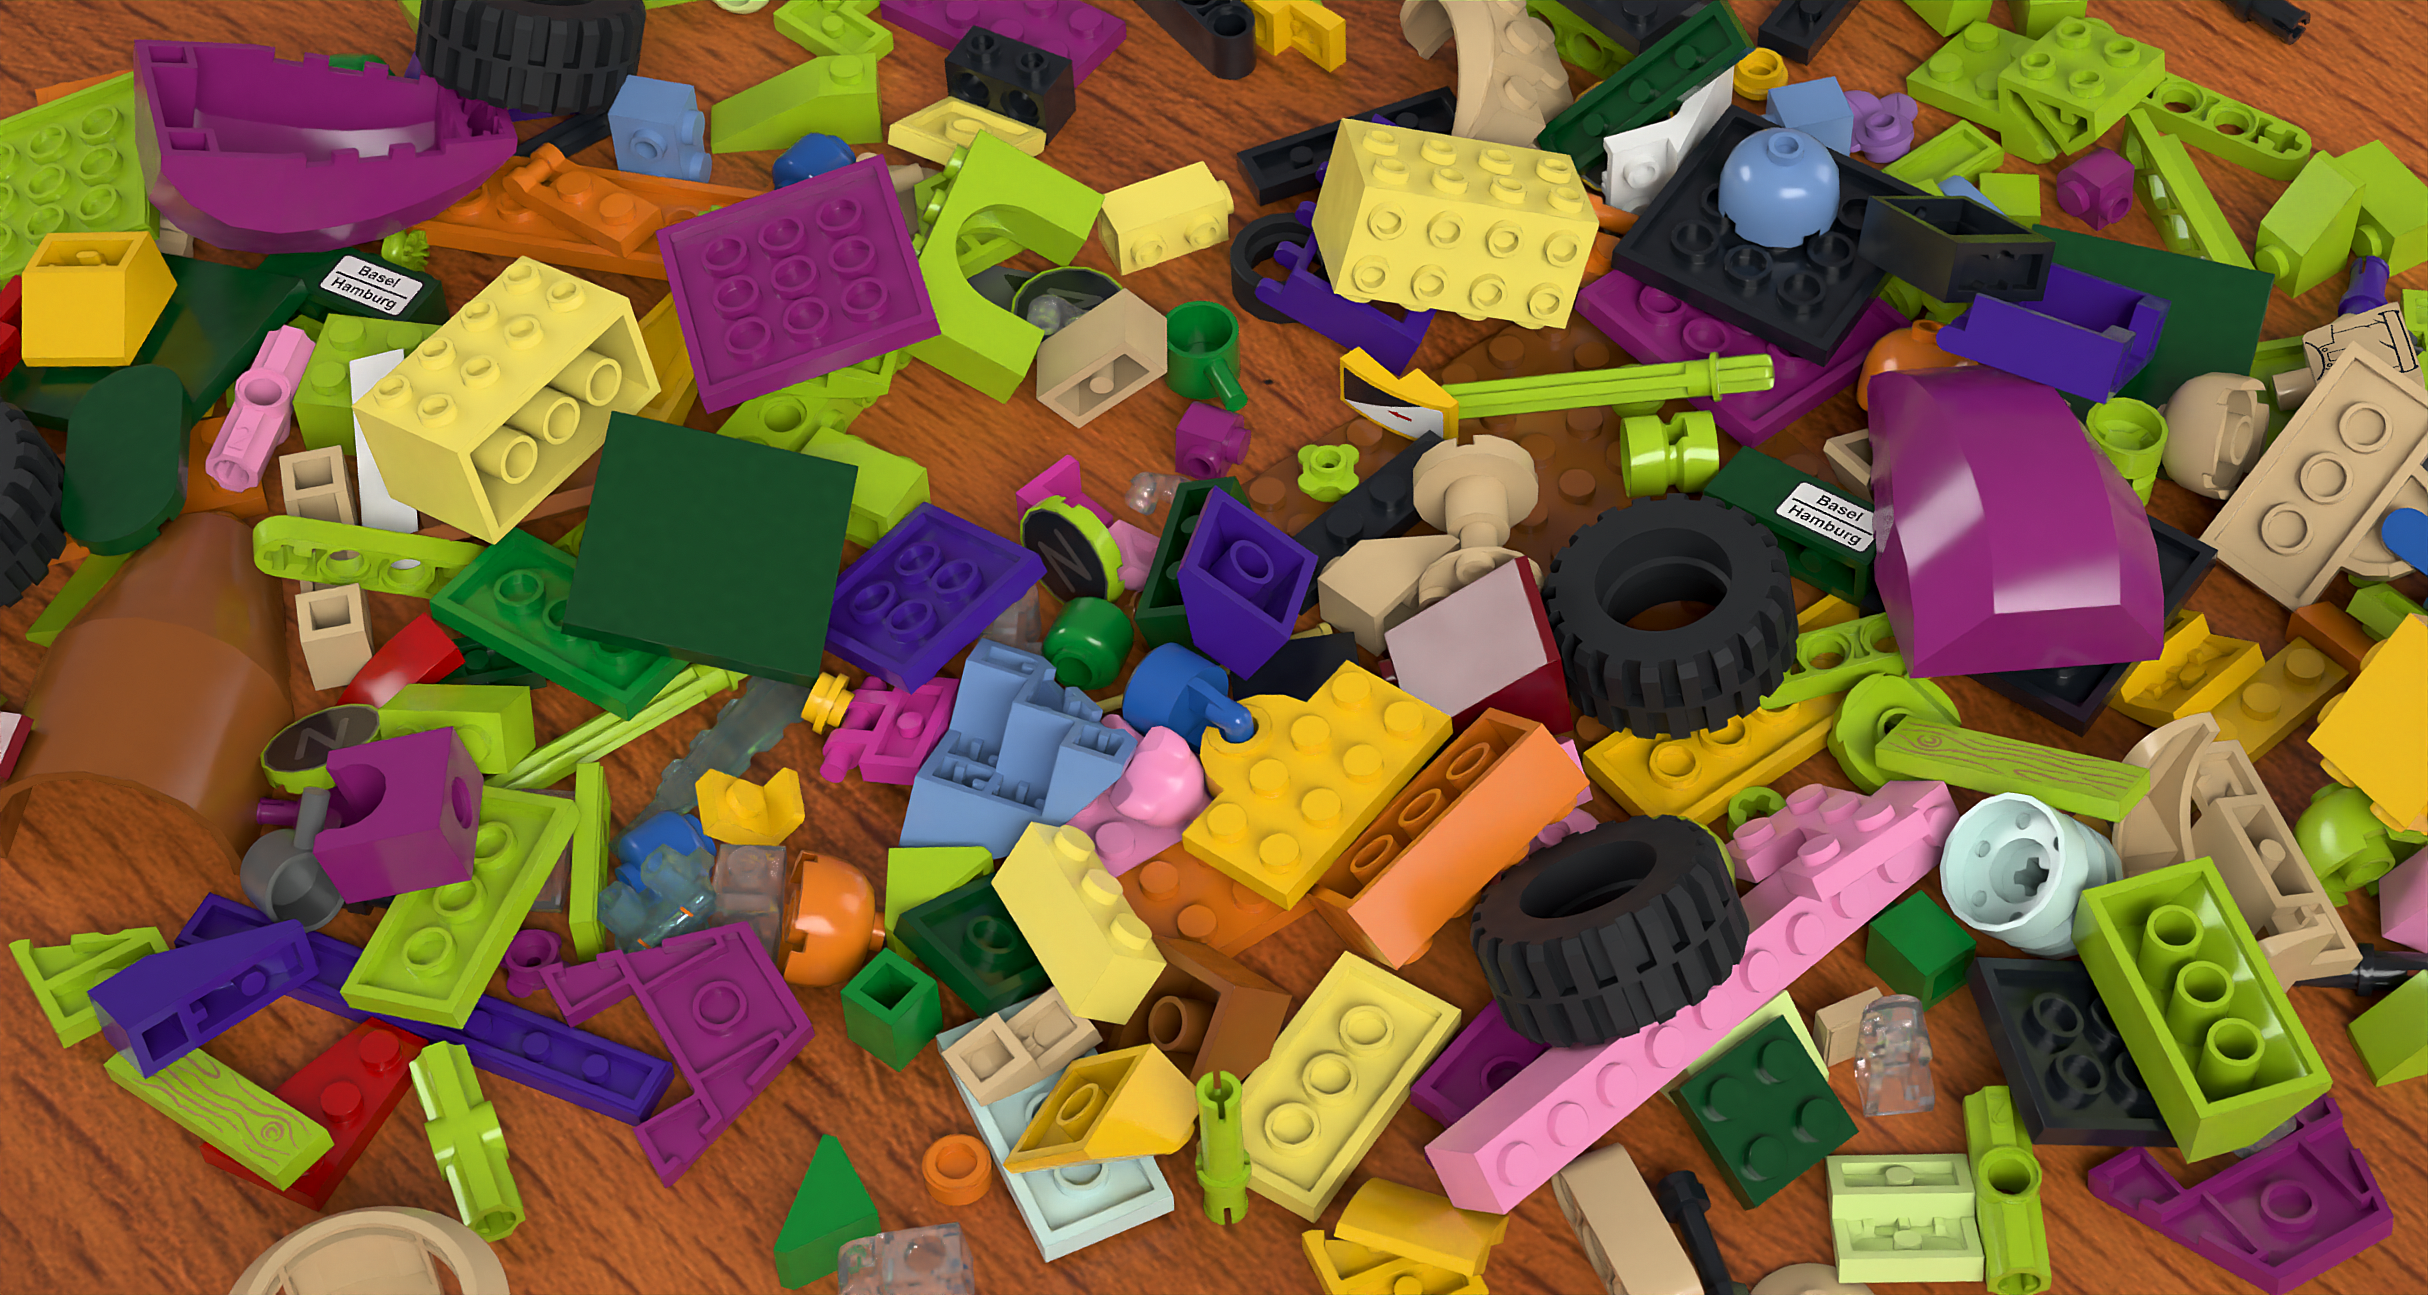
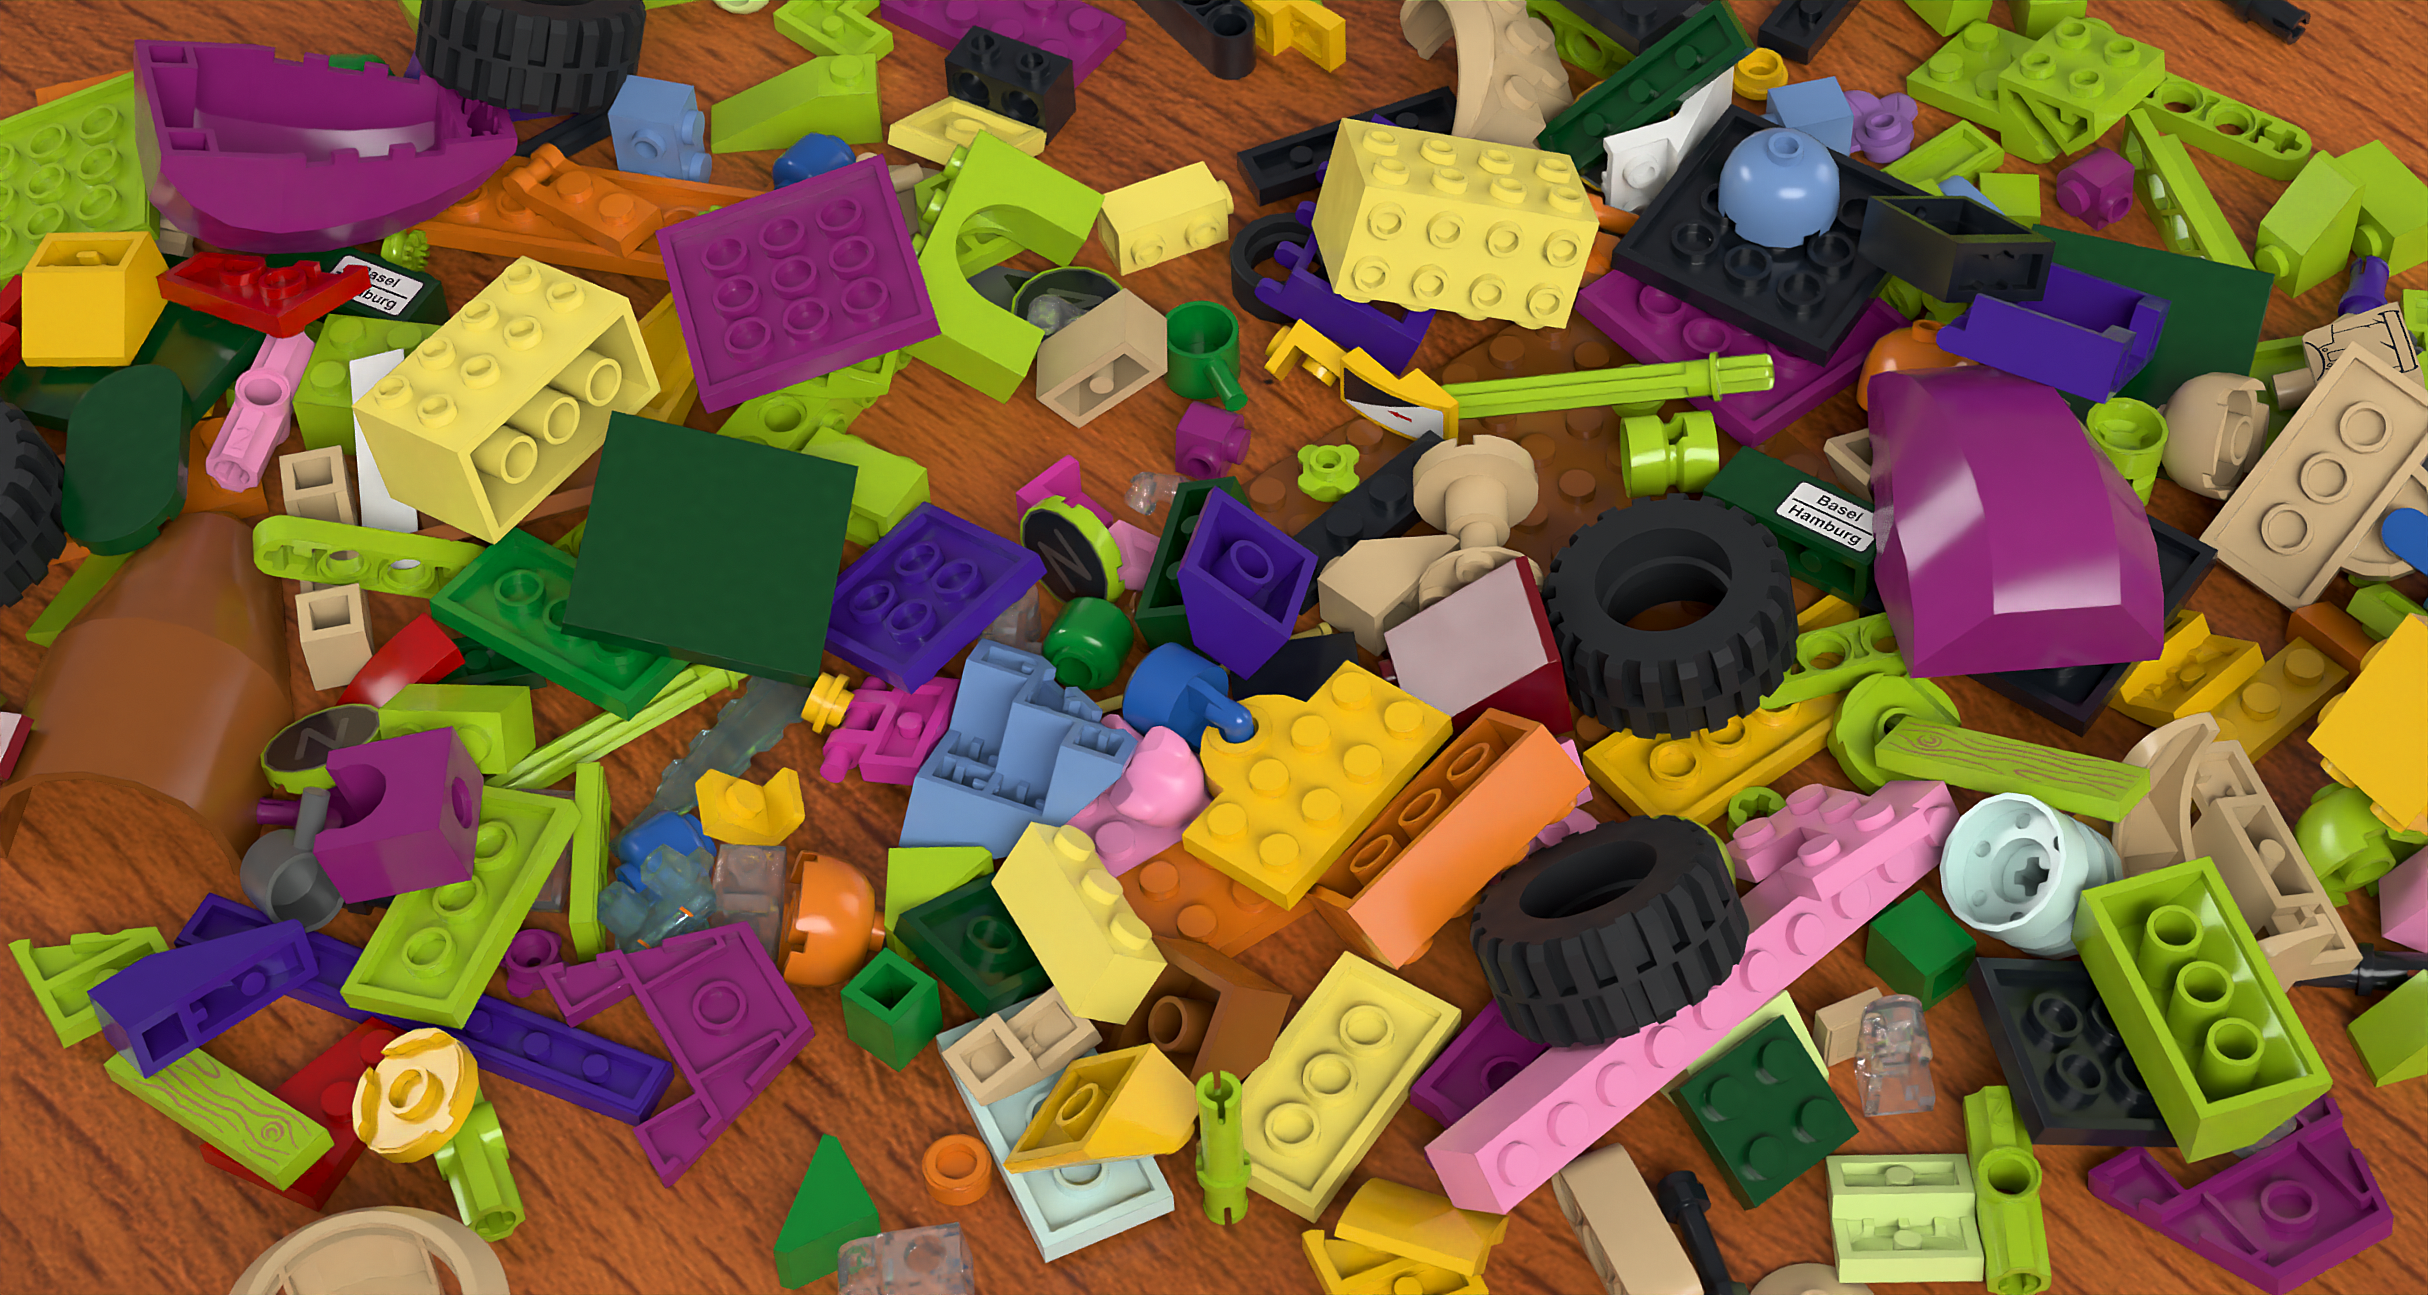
(261, 297): none -> red wing
(415, 1095): none -> yellow tile
(1290, 344): none -> yellow bracket

